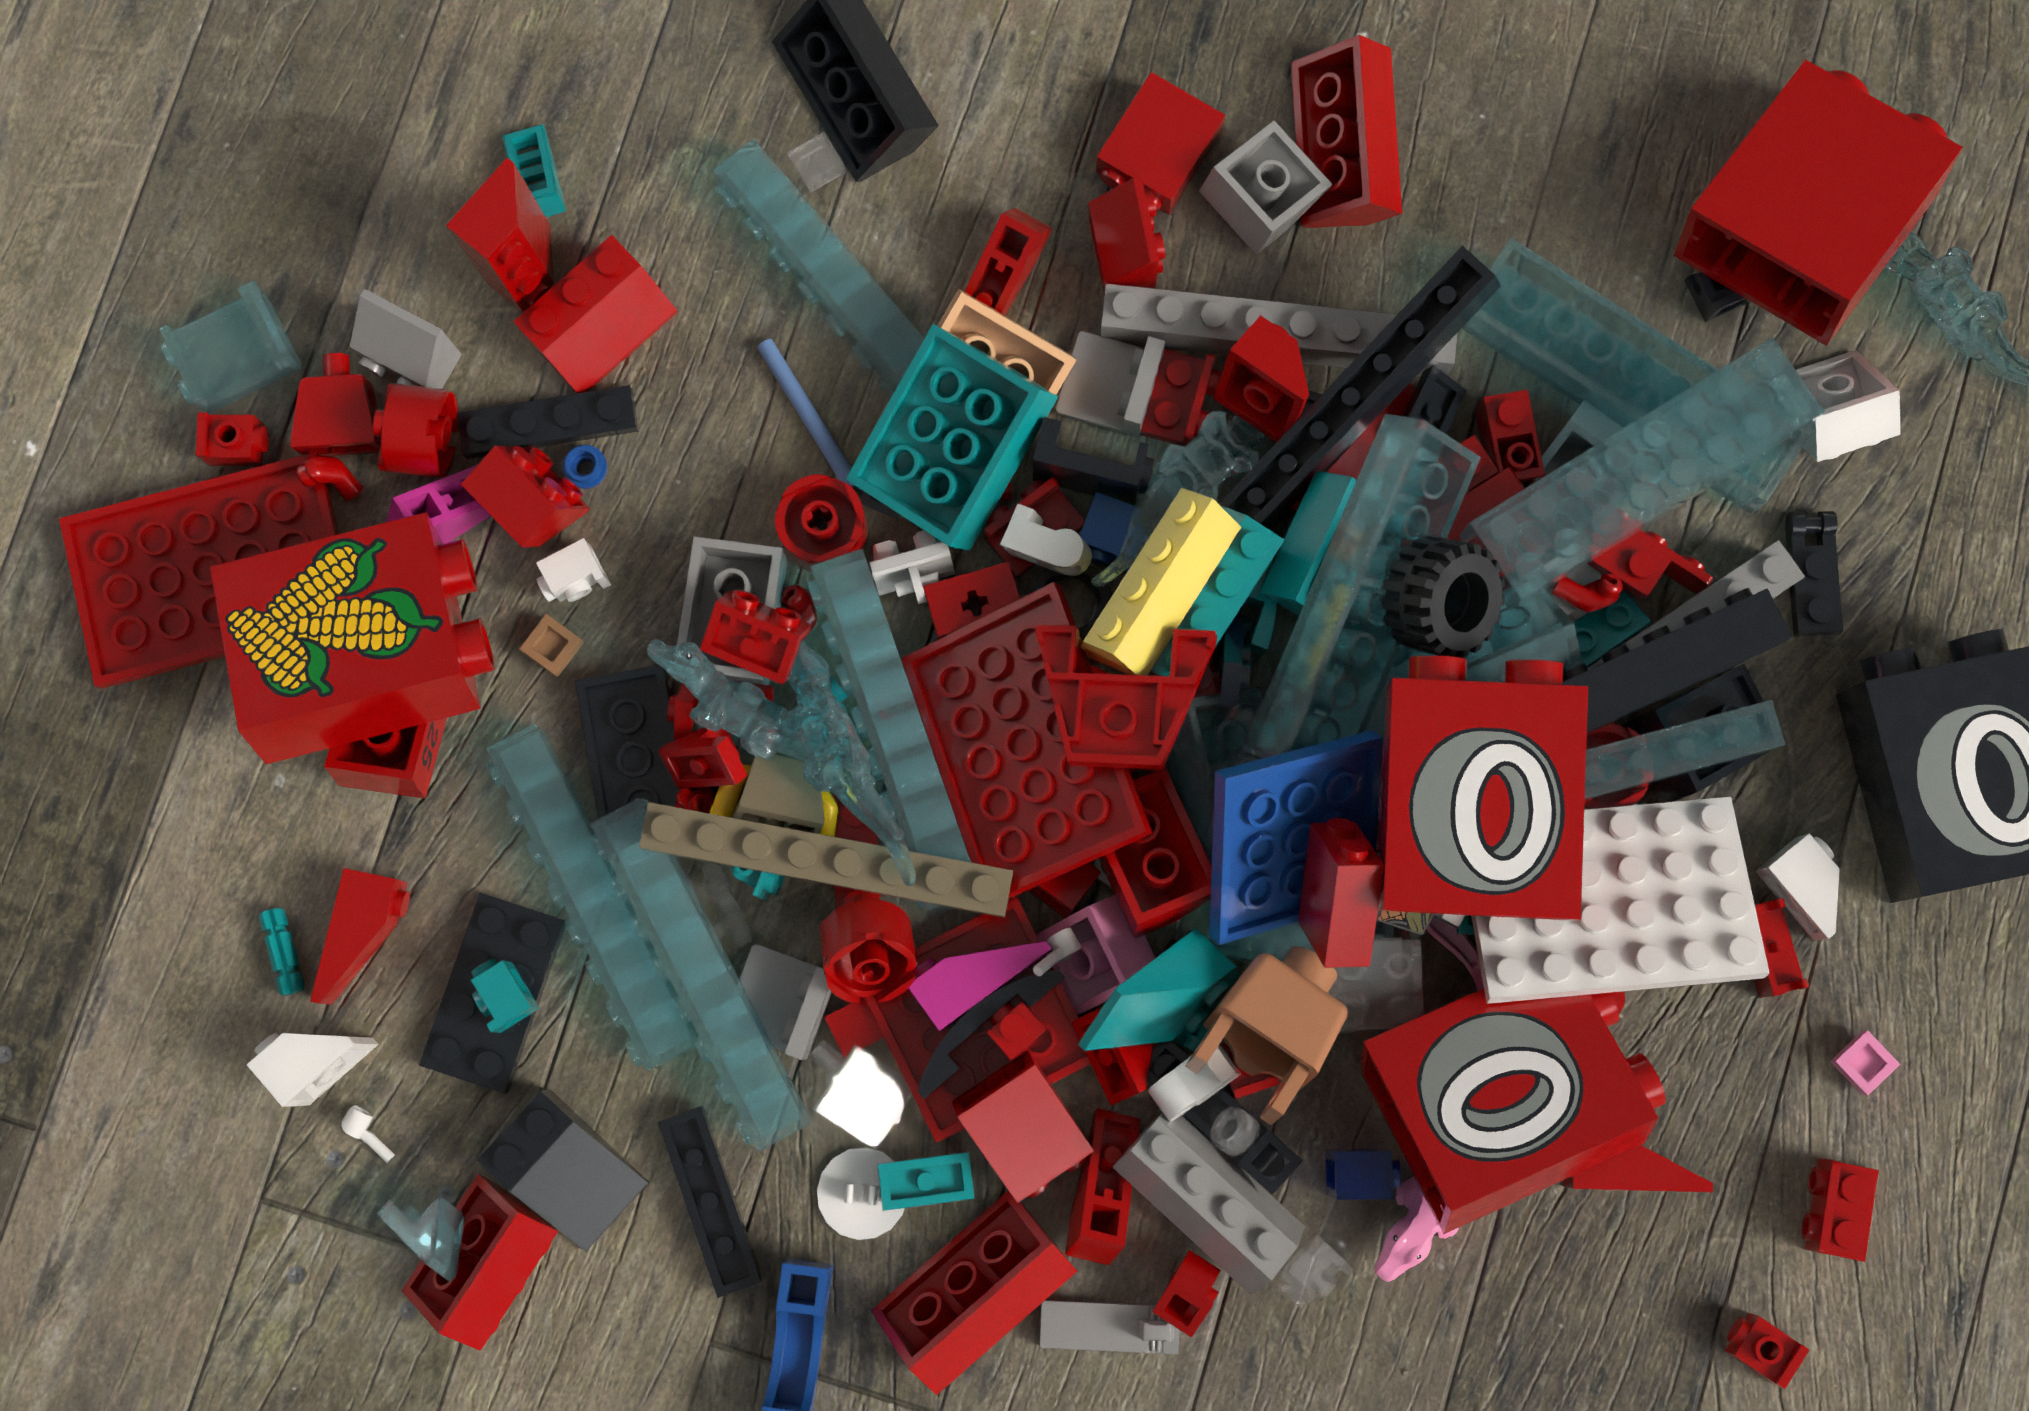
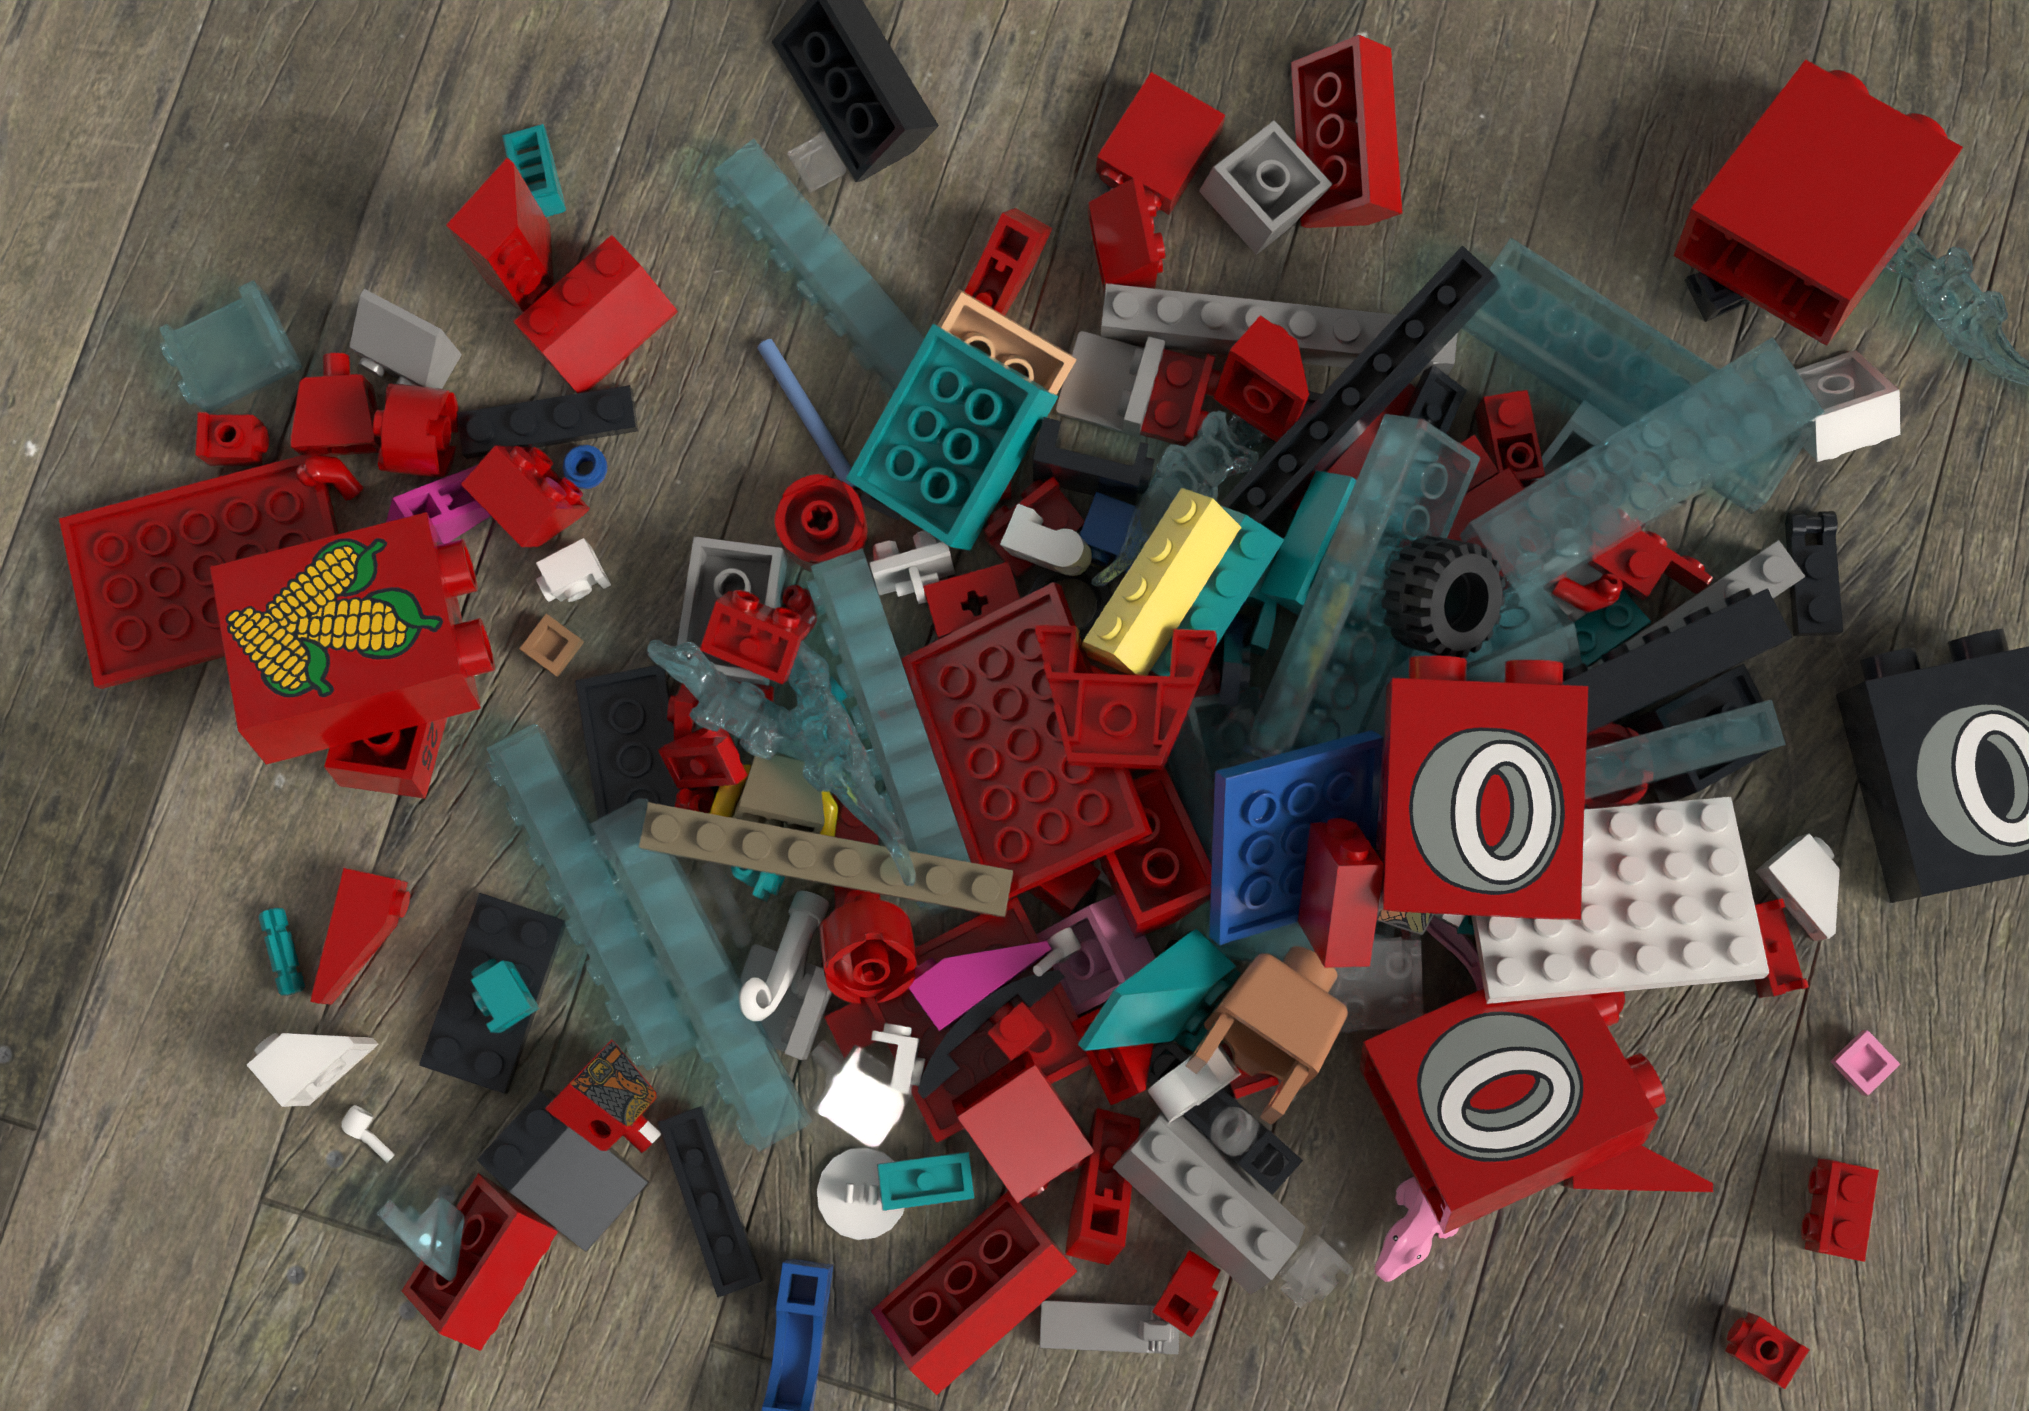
(608, 1102): none -> torso
(759, 998): none -> white plant
(907, 1067): none -> white bracket
(1361, 1173): clear blue brick -> none

